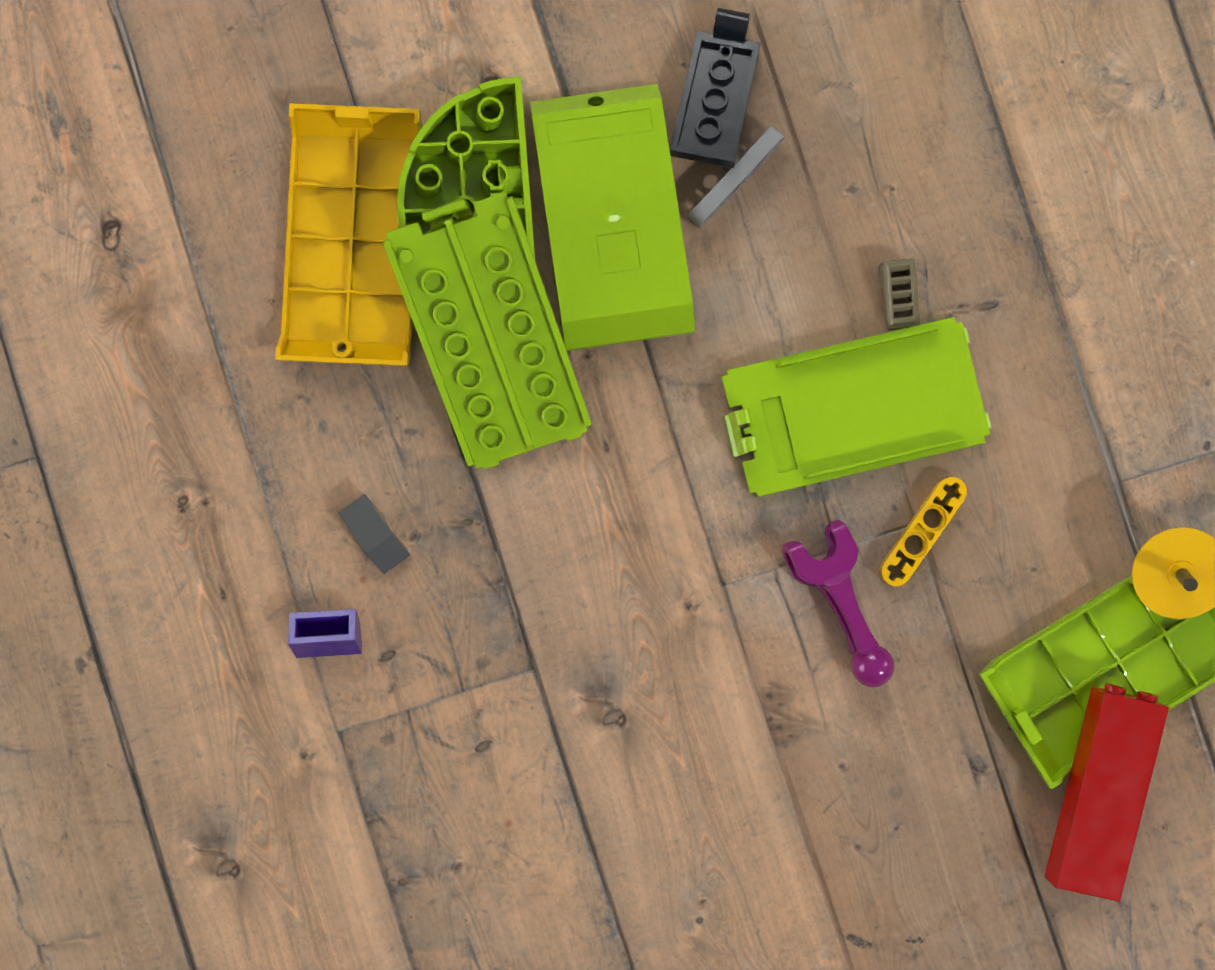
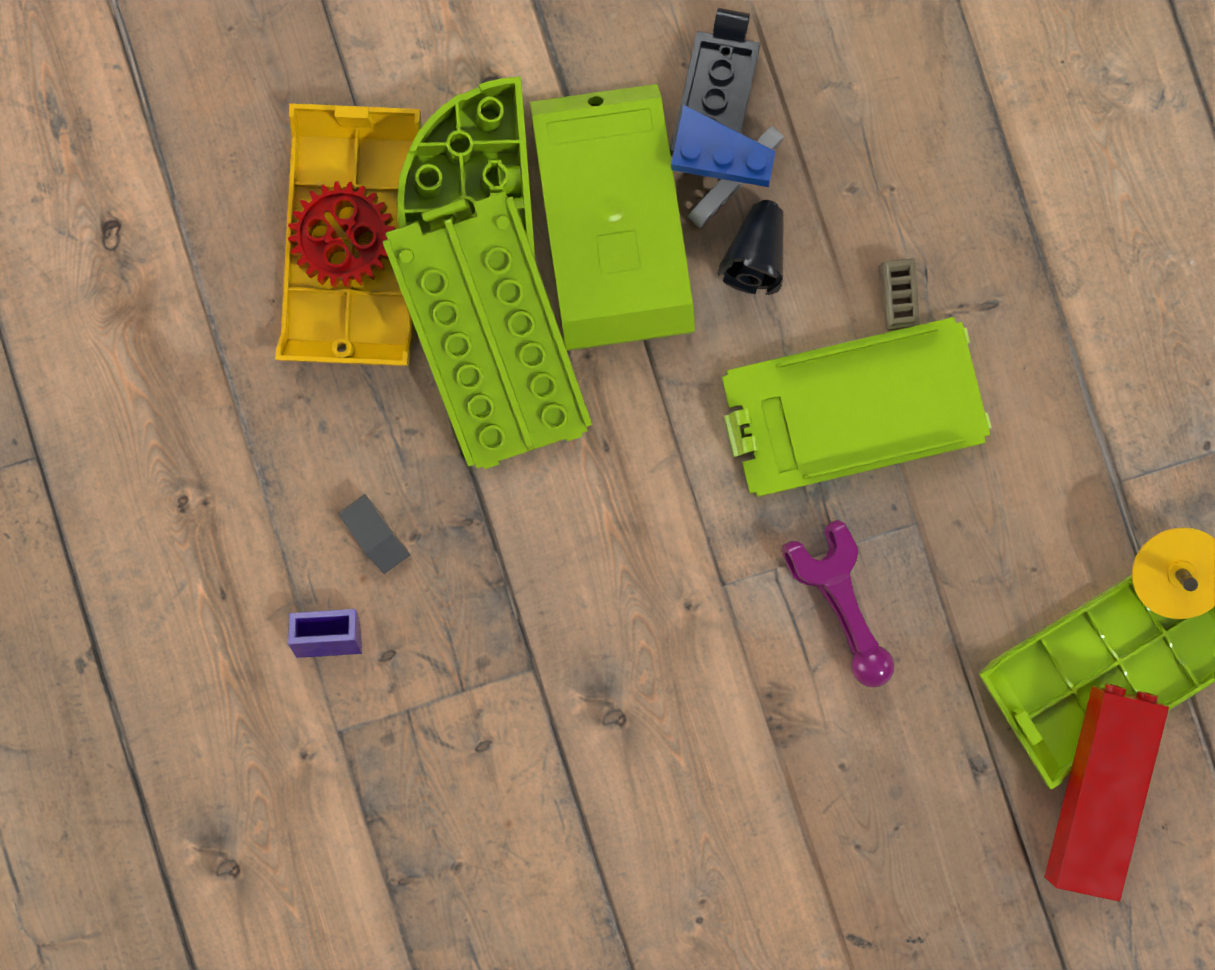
(317, 252): none -> red gear
(719, 152): none -> blue wing
(757, 251): none -> black cone
(919, 529): yellow beam -> none

